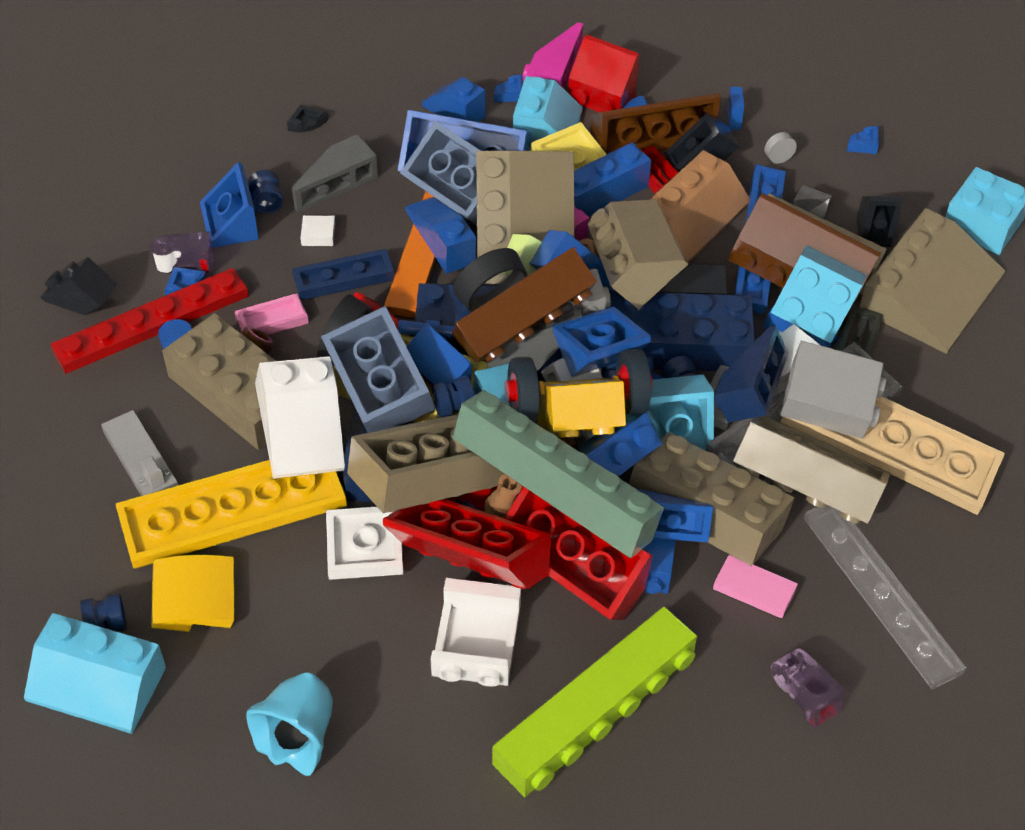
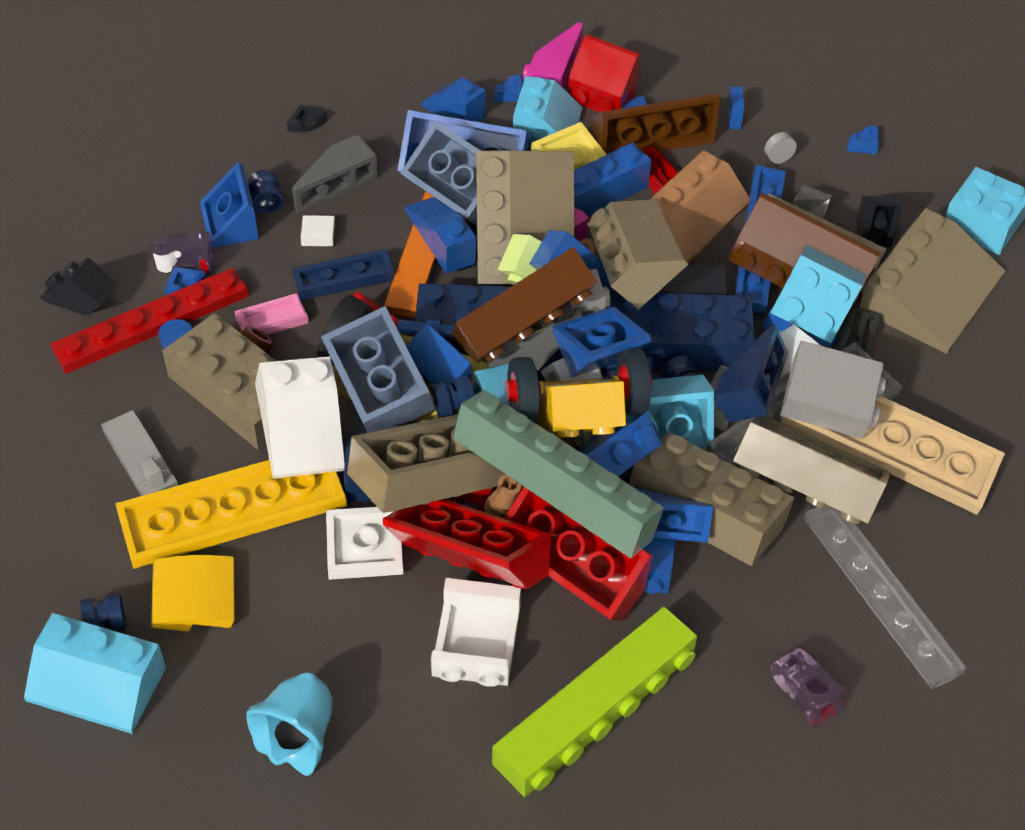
(484, 269): black tyre -> none
(706, 135): black slope -> none
(755, 586): bright pink tile -> none

